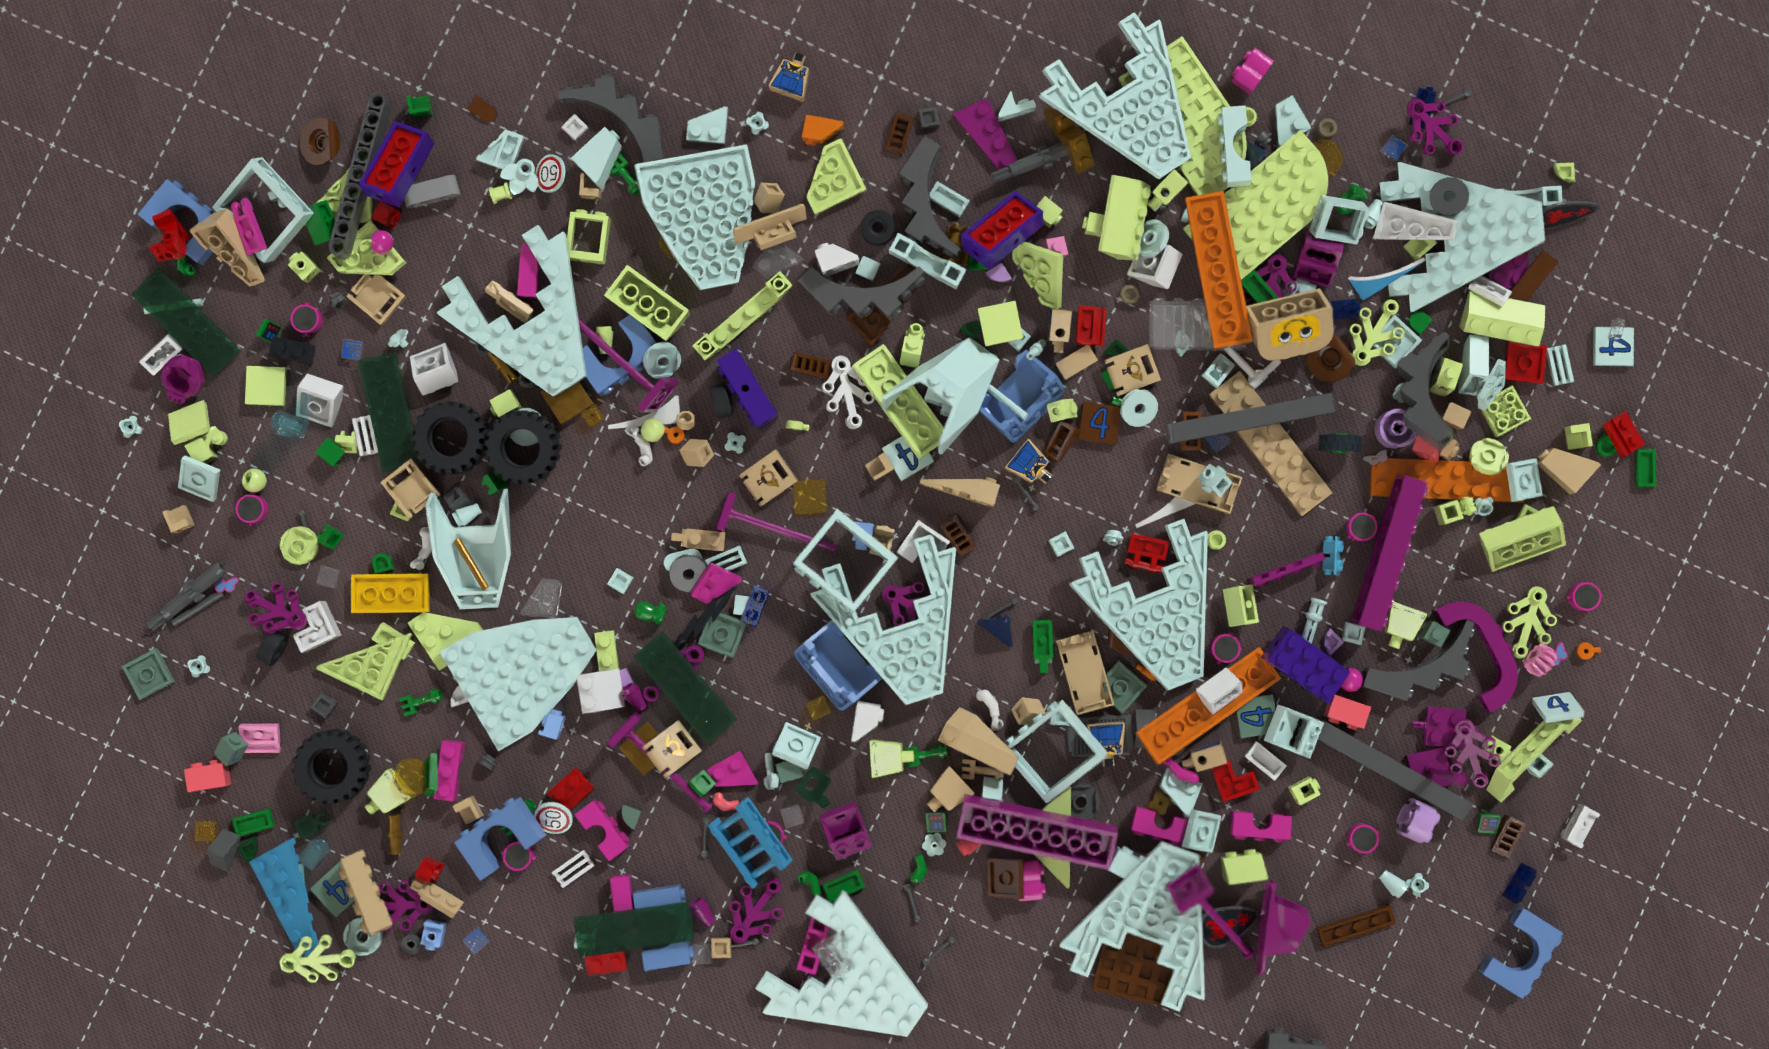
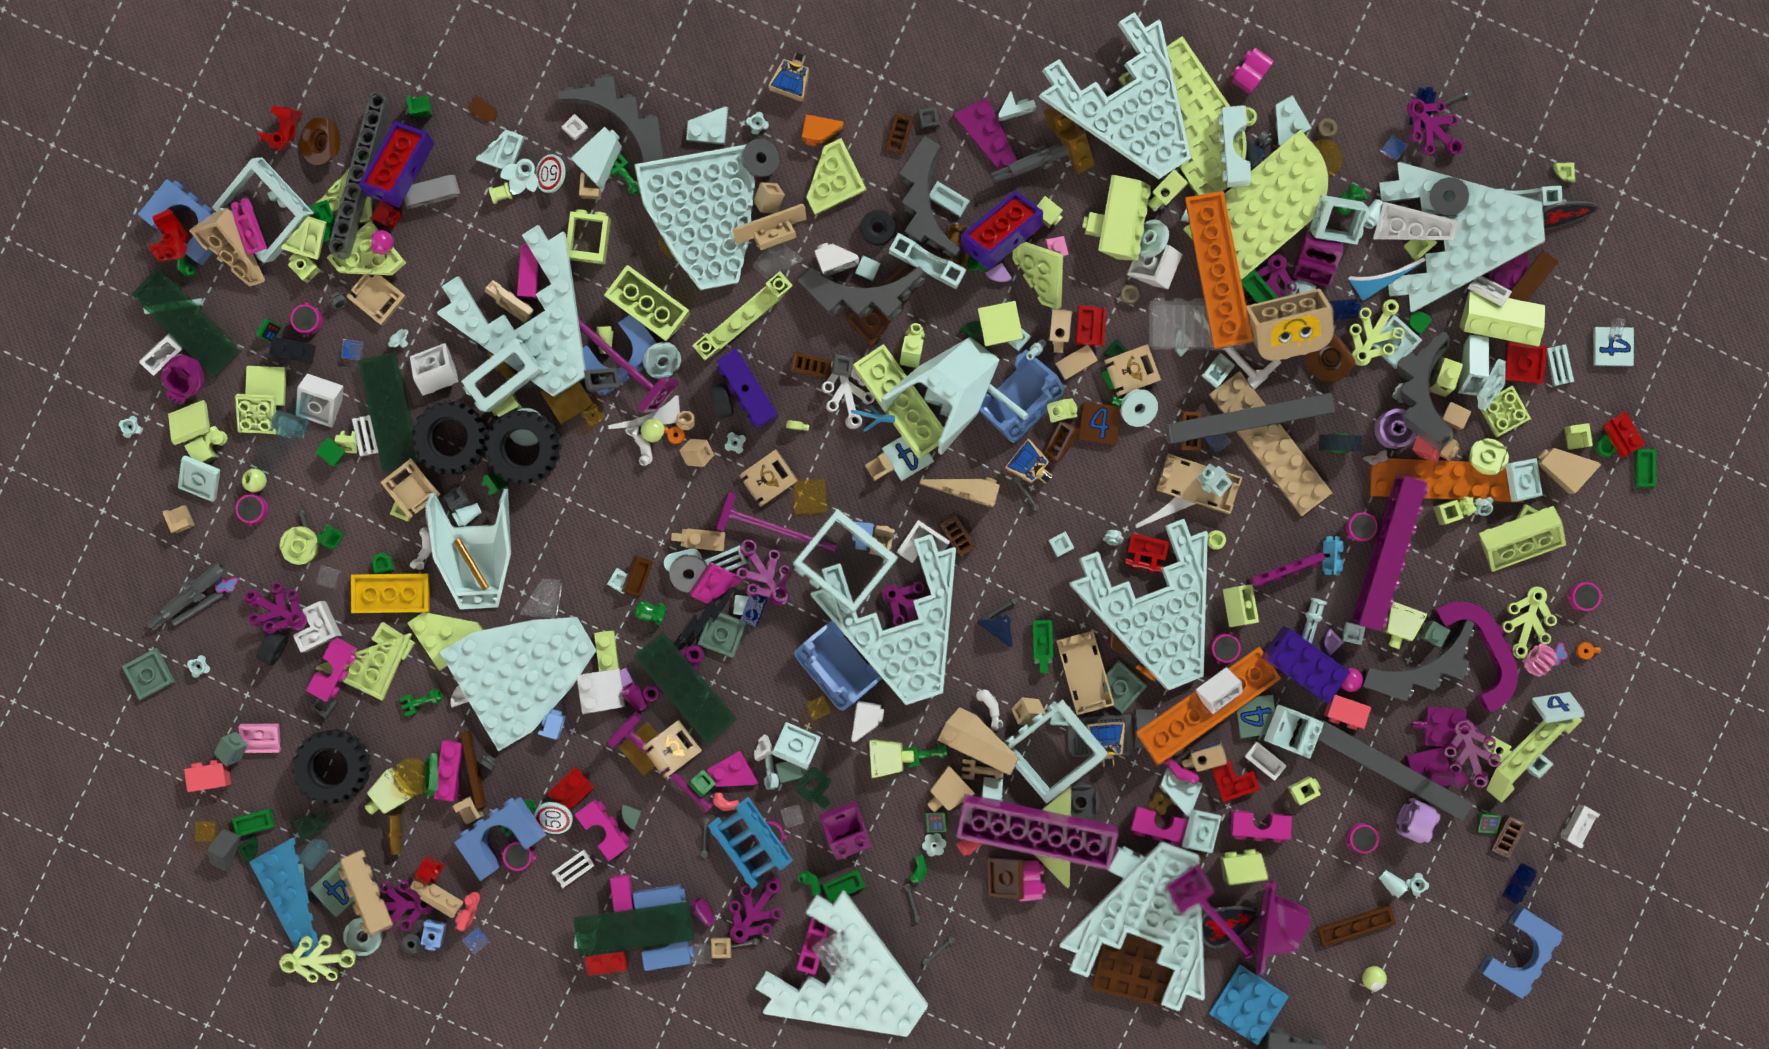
(255, 413): none -> yellowish green tile
(286, 131): none -> red tile
(307, 238): none -> yellowish green wing
(340, 656): none -> dark pink arch
(467, 915): none -> coral plate
(473, 769): none -> reddish brown tile
(530, 370): none -> light aqua piece
(601, 379): none -> dark grey slope
(637, 576): none -> reddish brown tile
(763, 748): none -> white tile
(764, 575): none -> magenta plant
(770, 155): none -> dark grey tile
(842, 365): none -> dark grey tile
(879, 417): none -> dark azure plant
(1248, 1004): none -> dark azure plate
(1374, 978): none -> yellowish green piece

